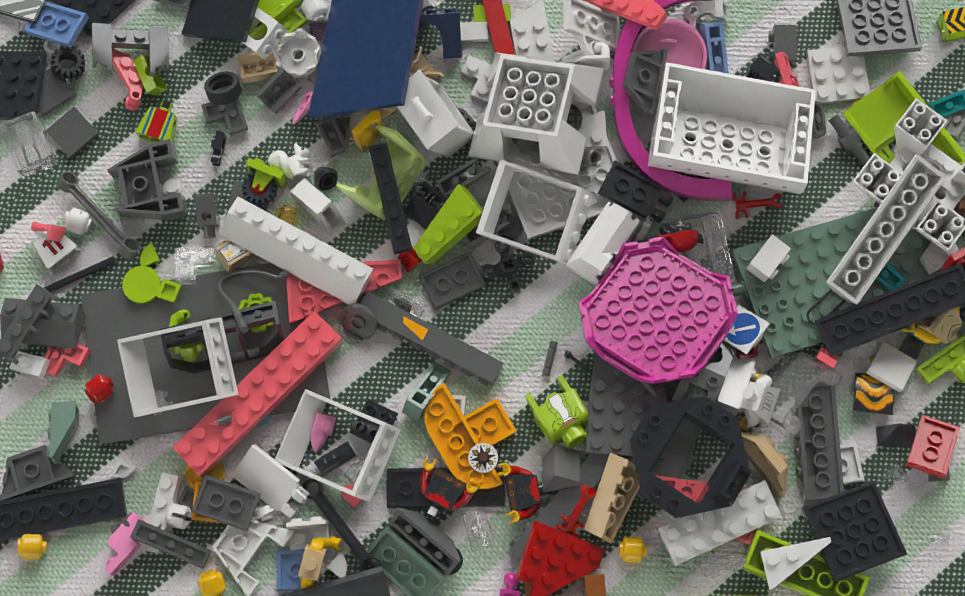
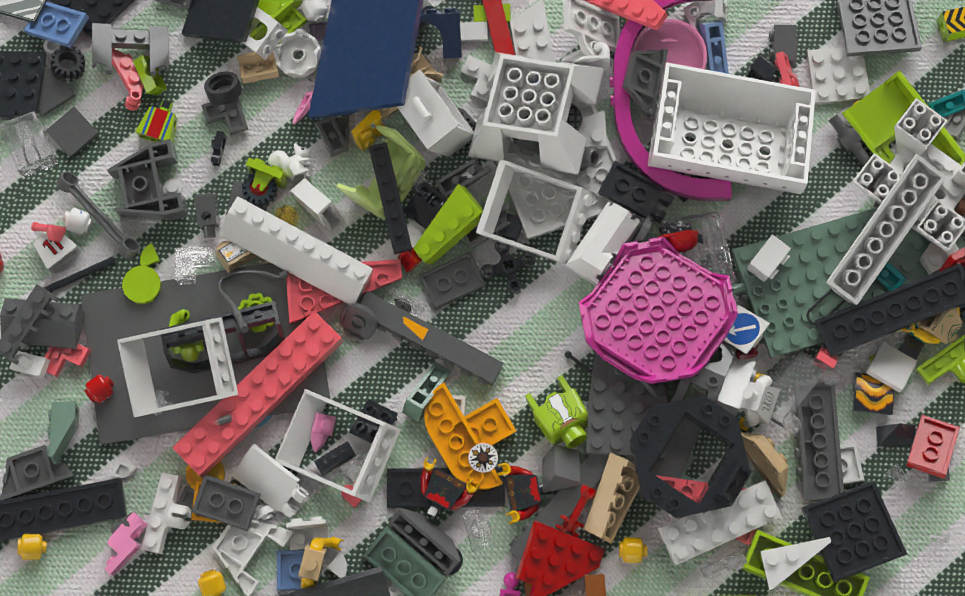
(169, 291): lime plate -> none
(170, 544): dark grey tile -> none
(278, 91): dark grey bracket -> none
(325, 178): black cone -> none
(340, 526): black piece -> none
(549, 358): dark grey wheel -> none
(742, 205): red bar -> none
(819, 123): dark grey plate -> none

